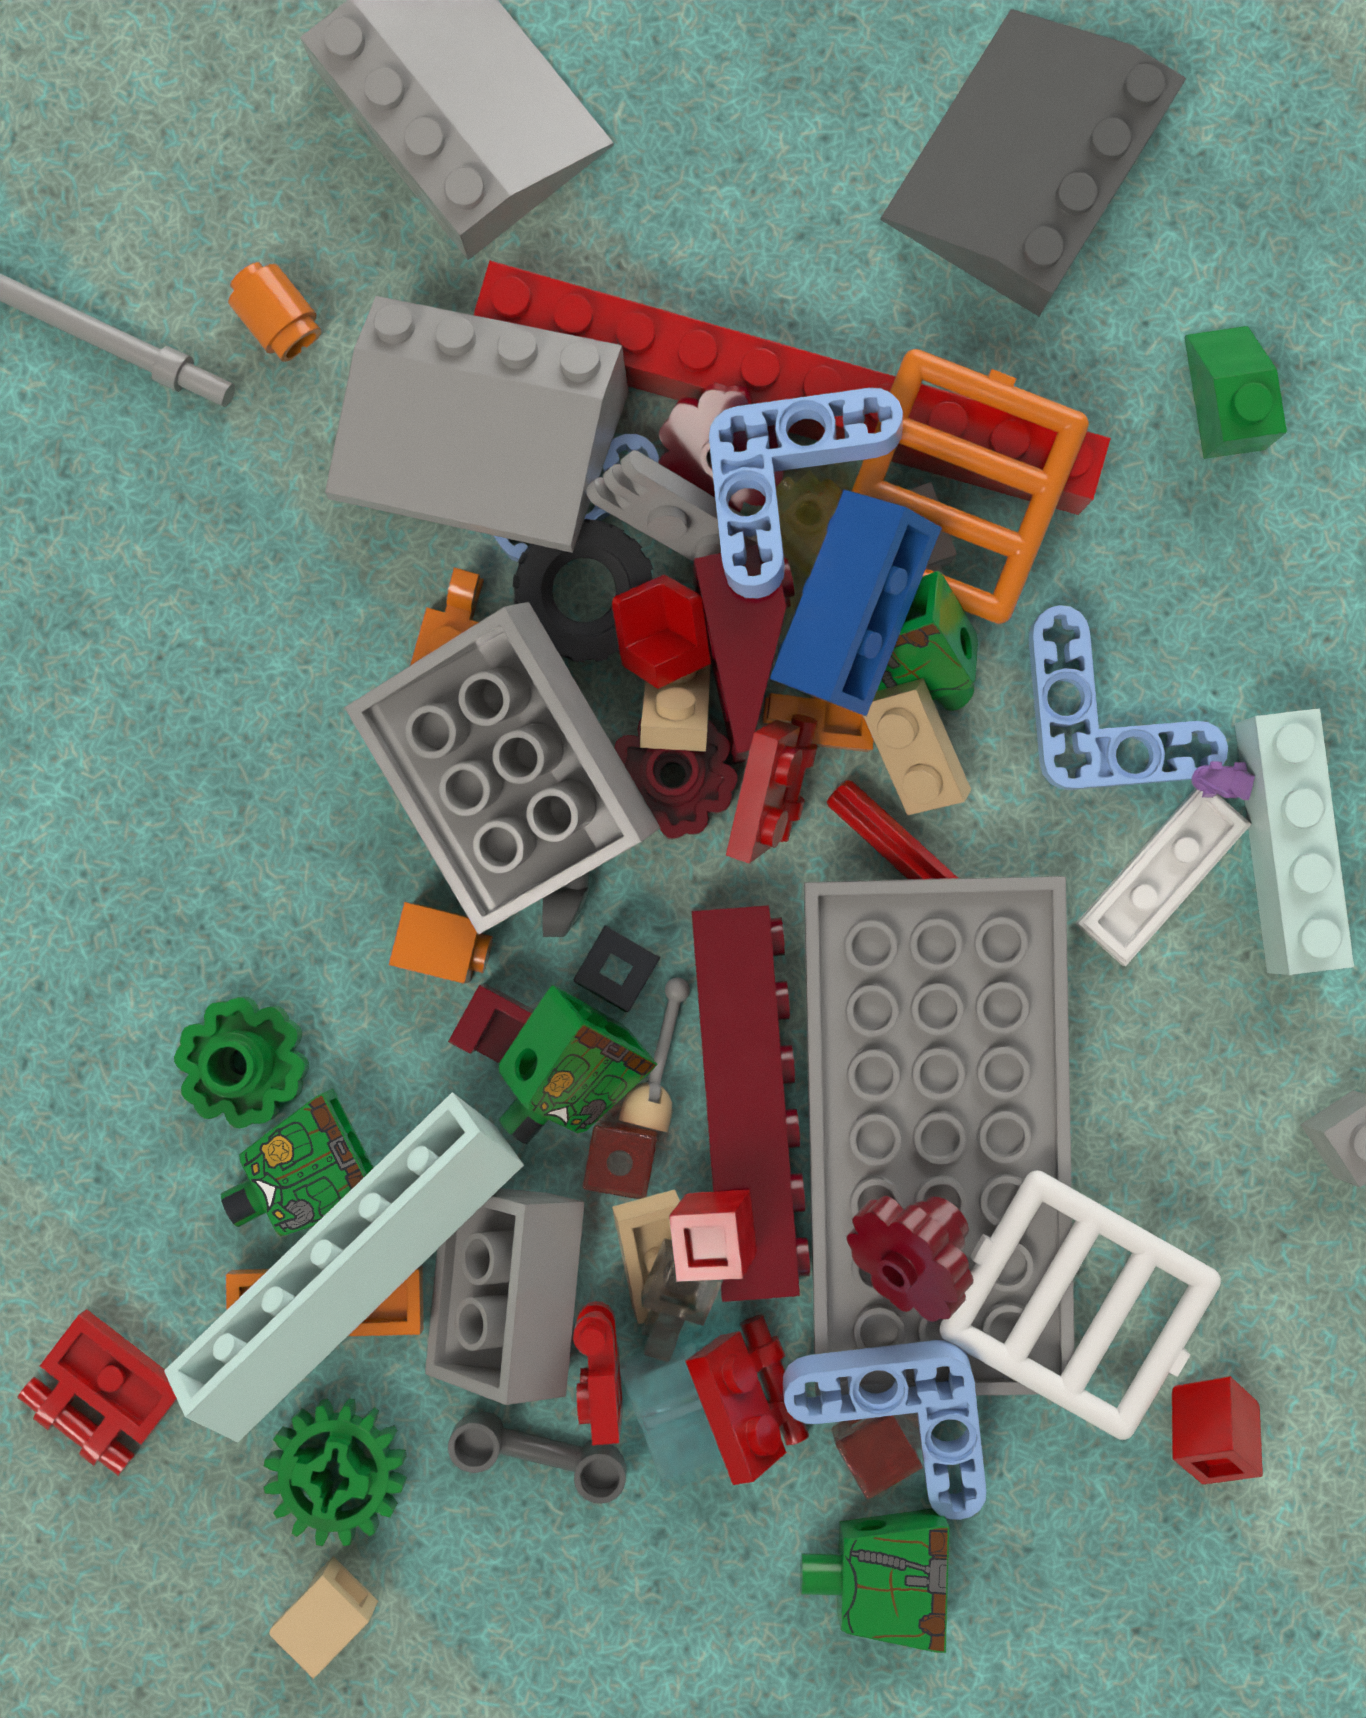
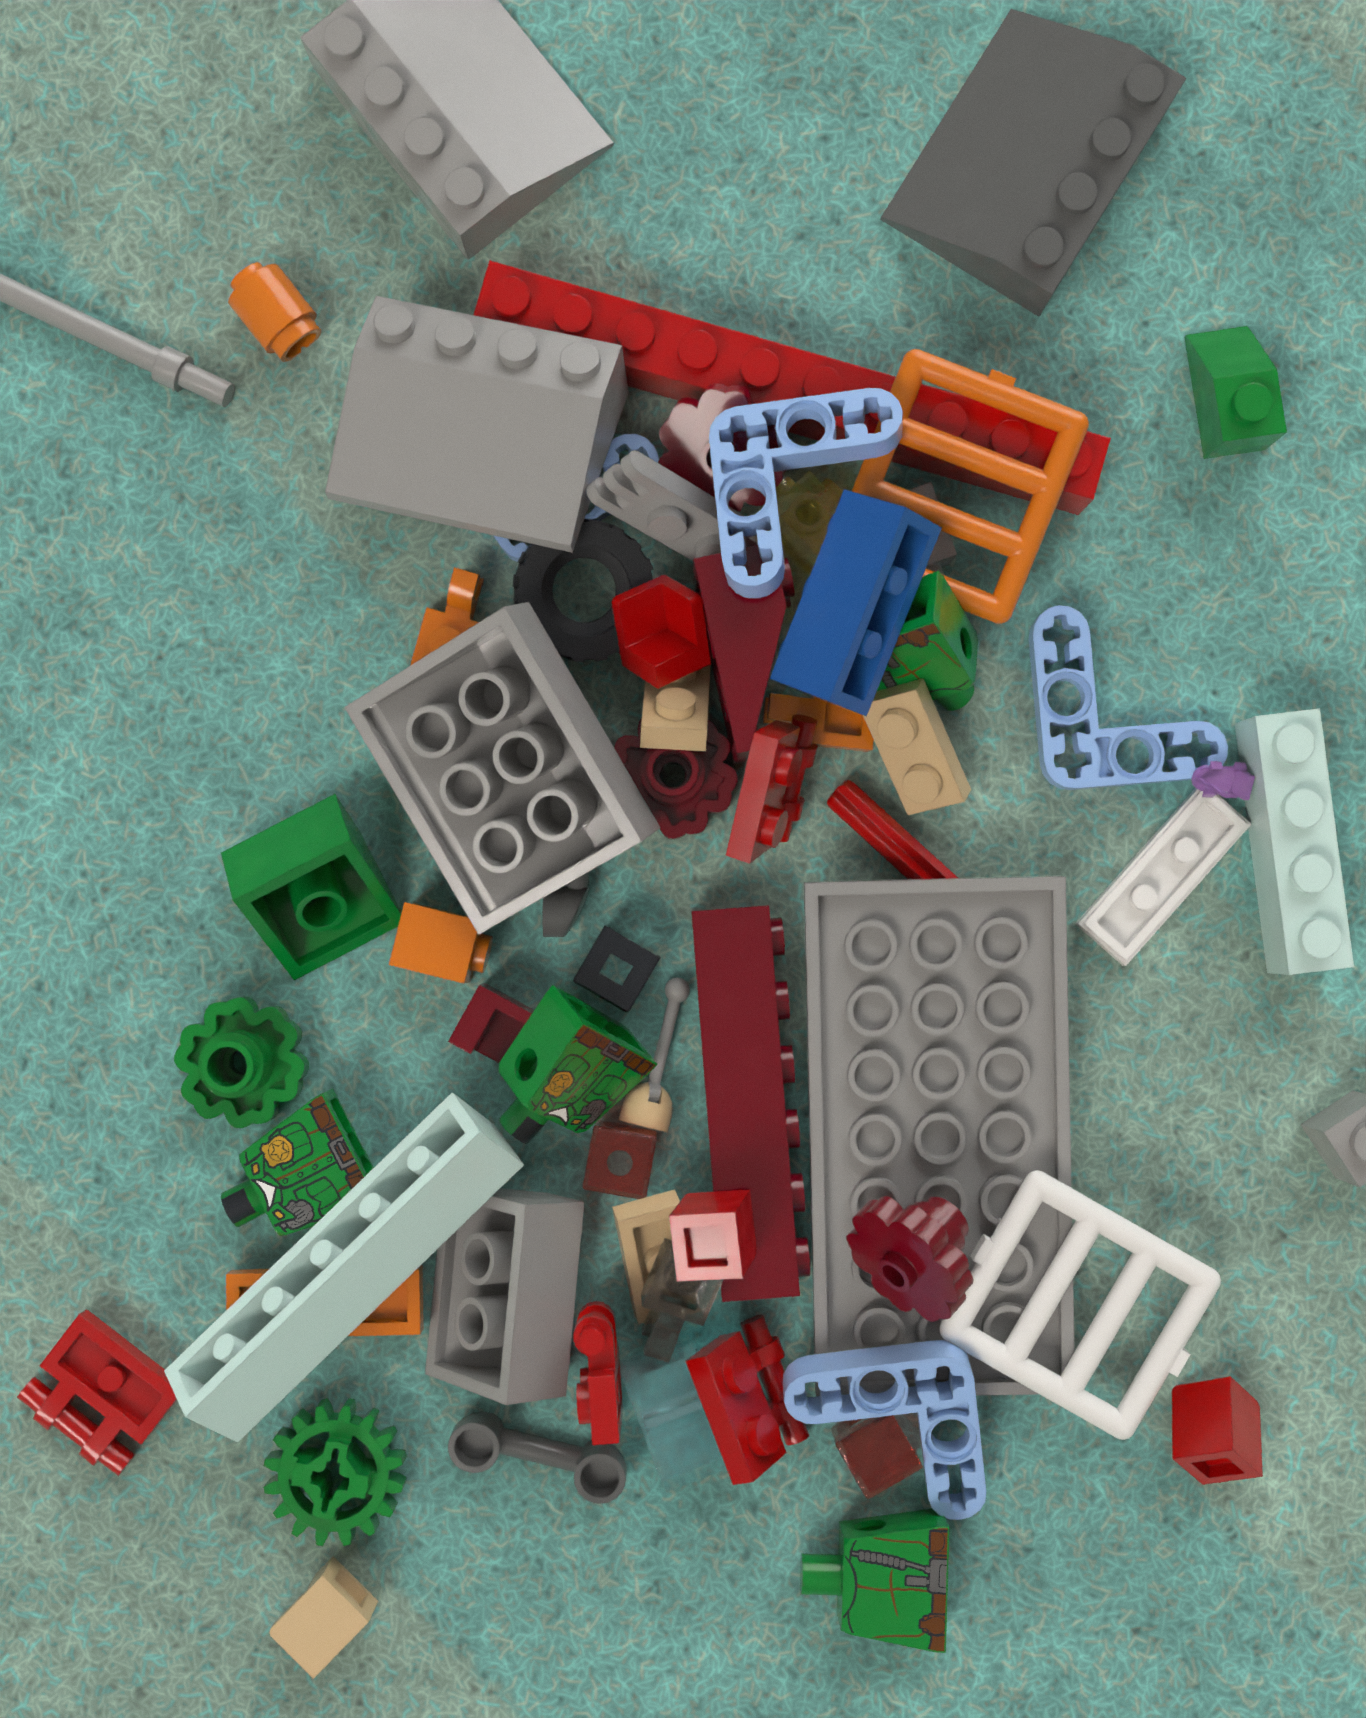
(311, 887): none -> green slope

